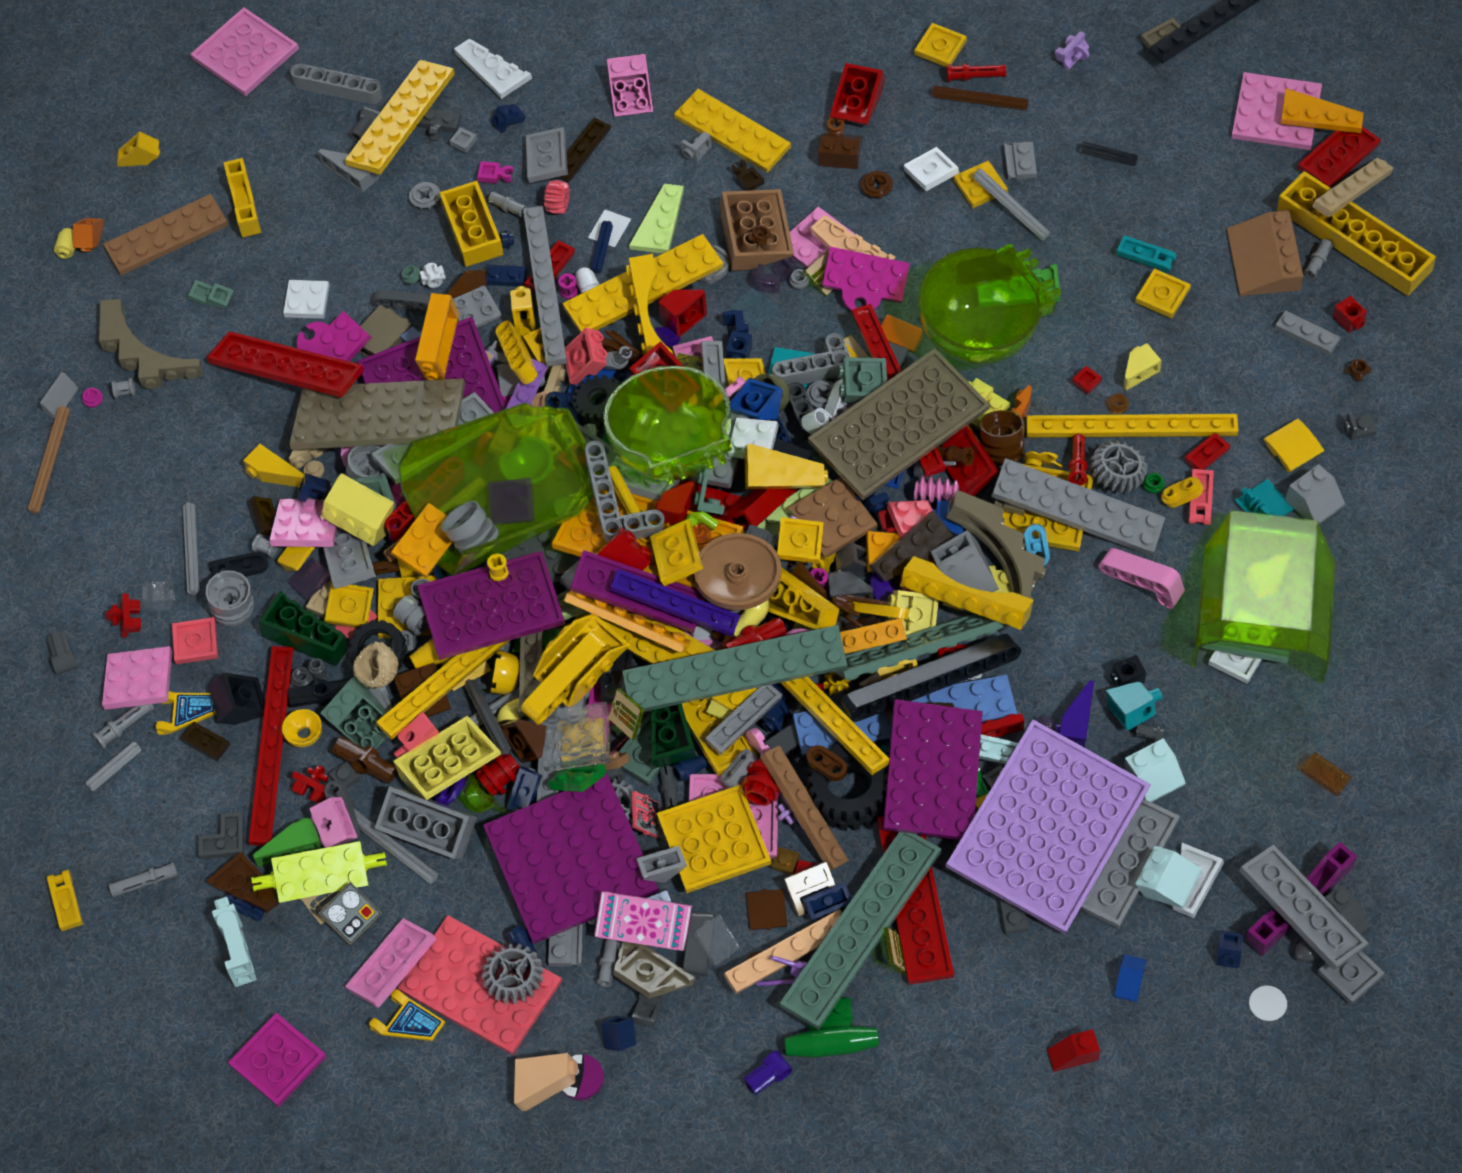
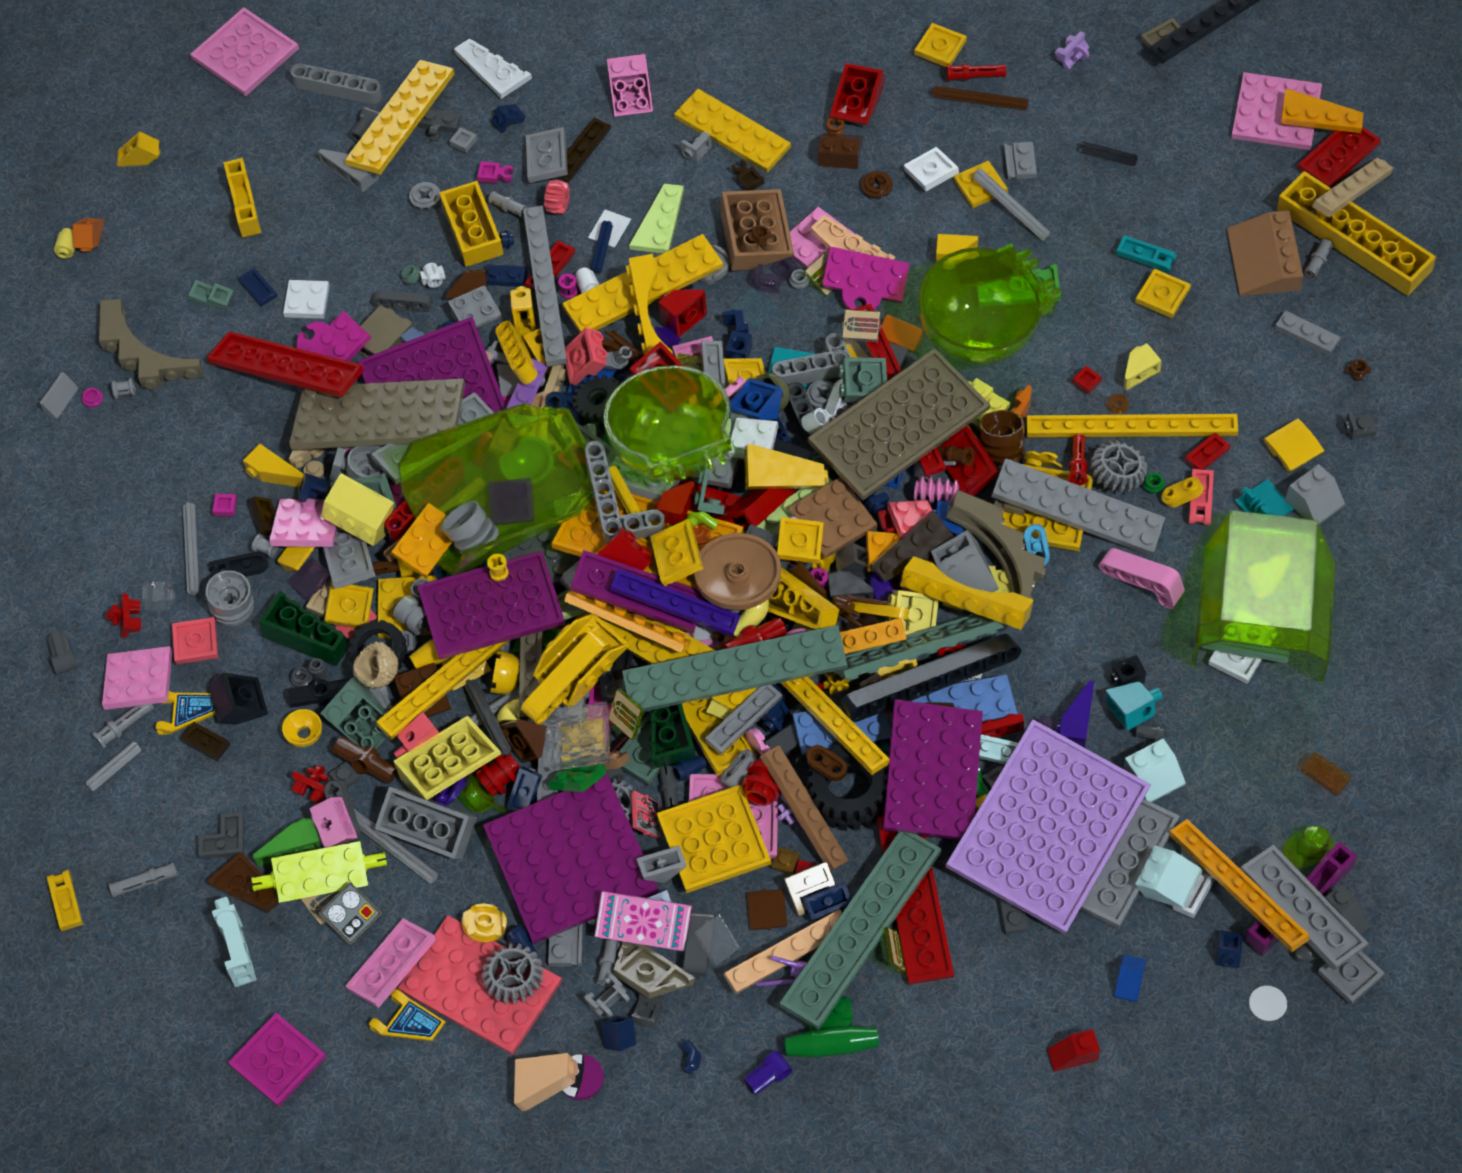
(48, 460): medium nougat axle -> none
(165, 234): medium nougat plate -> none
(224, 505): none -> dark pink plate
(245, 908): dark blue axle -> none
(257, 287): none -> dark blue tile
(271, 746): red plate -> none
(338, 465): none -> light grey plate
(437, 336): light orange piece -> none
(484, 923): none -> yellow tile
(610, 997): none -> light grey piece
(693, 1057): none -> dark blue arm
(861, 325): none -> piece
(950, 243): none -> yellow slope
(1239, 885): none -> light orange plate
(1308, 846): none -> clear neon green piece
(1350, 307): red brick -> none

